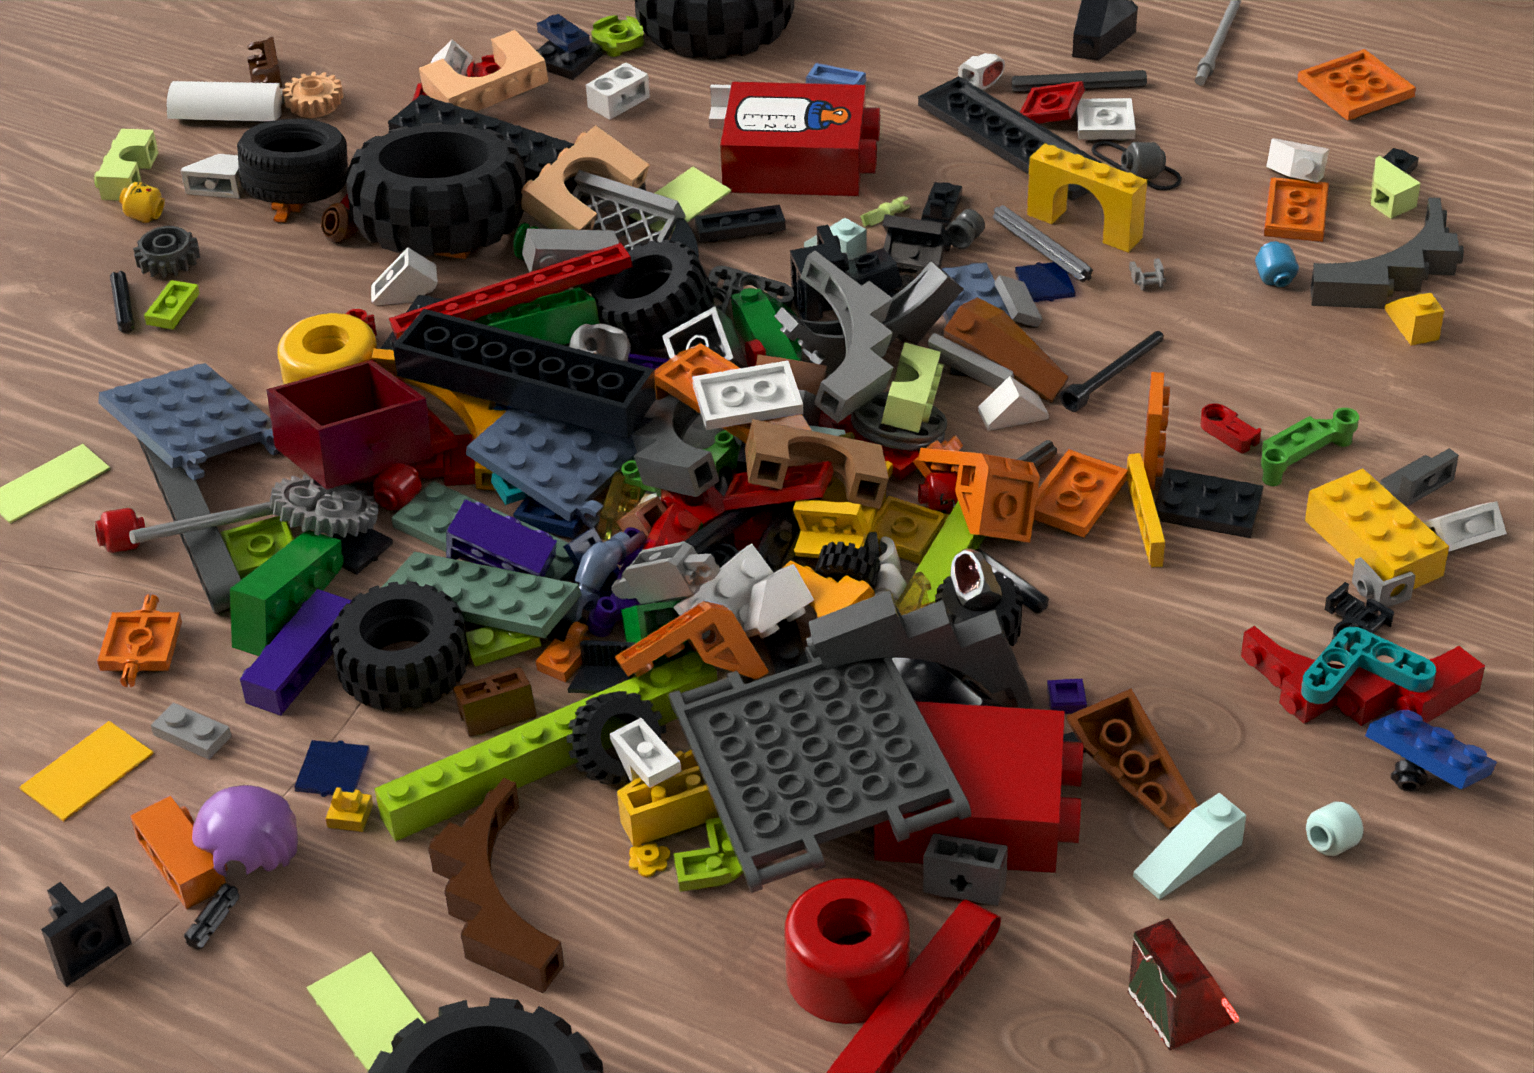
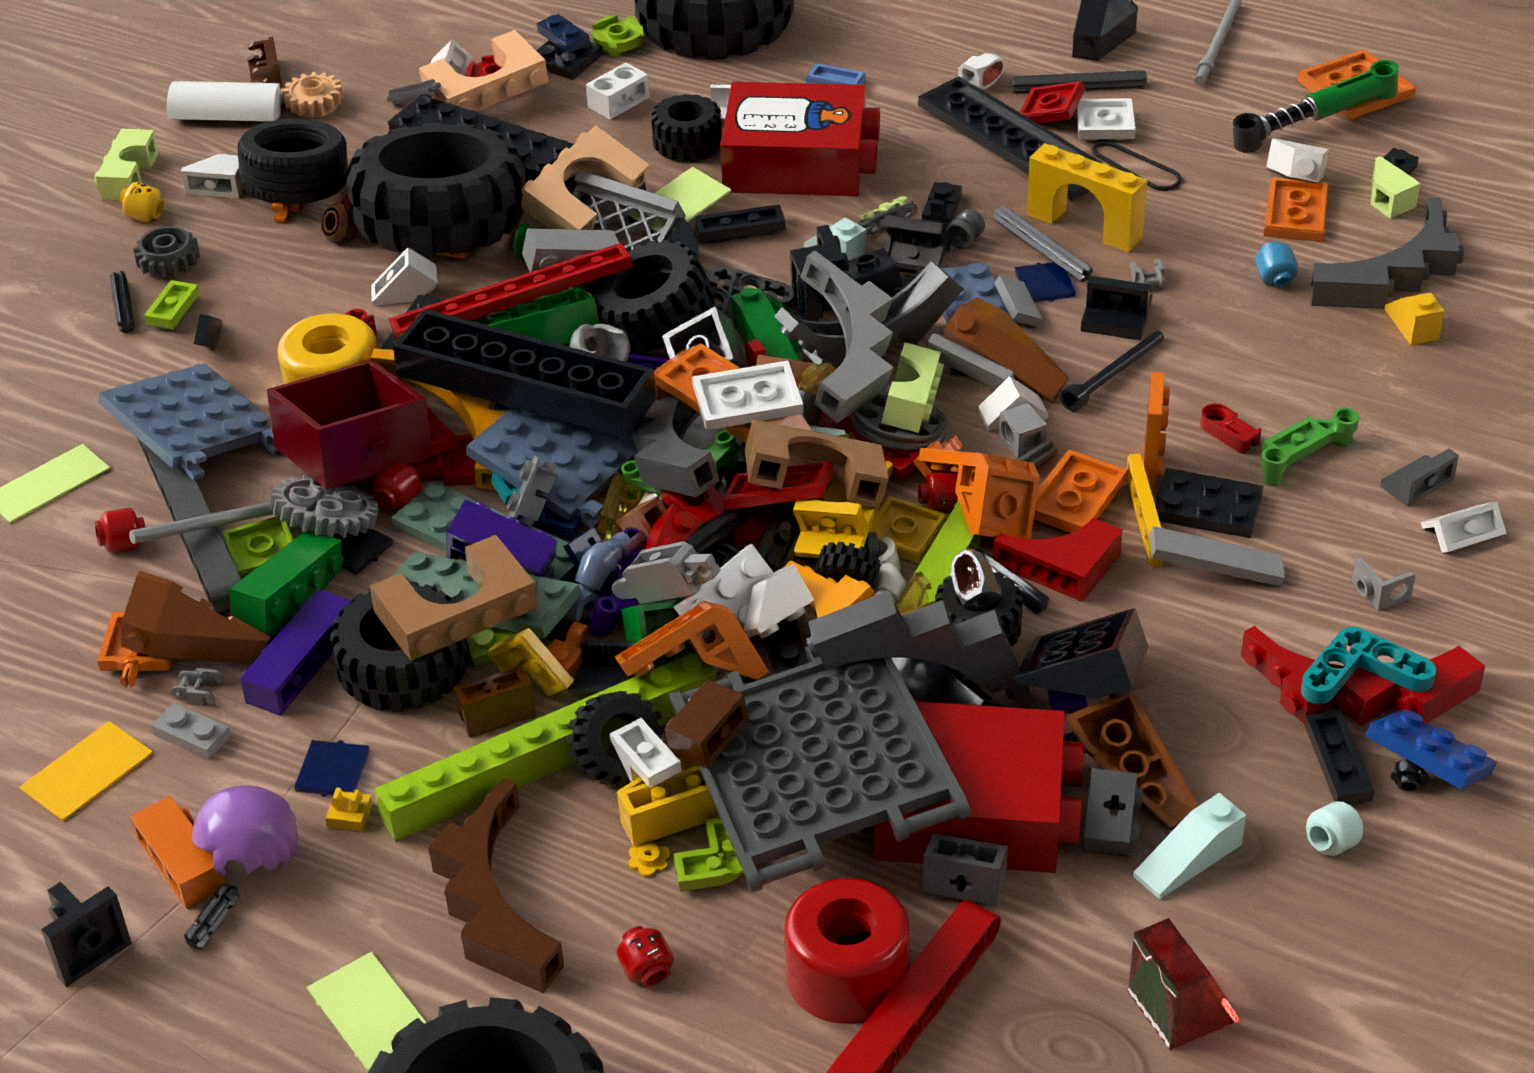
(175, 626): none -> dark orange wedge
(199, 677): none -> light grey piece
(208, 331): none -> black slope
(411, 92): none -> dark grey axle
(429, 626): none -> medium nougat arch
(532, 656): none -> yellow tile
(534, 477): none -> light grey hinge
(645, 956): none -> red head
(686, 127): none -> black tyre
(706, 724): none -> reddish brown brick
(814, 376): none -> clear yellow plate
(895, 210): none -> dark grey wheel
(1022, 429): none -> light grey brick
(1063, 563): none -> red arch
(1088, 657): none -> black slope
(1112, 833): none -> dark grey brick
(1116, 308): none -> black bracket
(1144, 159): dark grey head -> none
(1216, 556): none -> light grey tile
(1339, 758): none -> black plate
(1356, 613): black piece -> none
(1372, 524): yellow brick -> none
(1378, 83): none -> piece

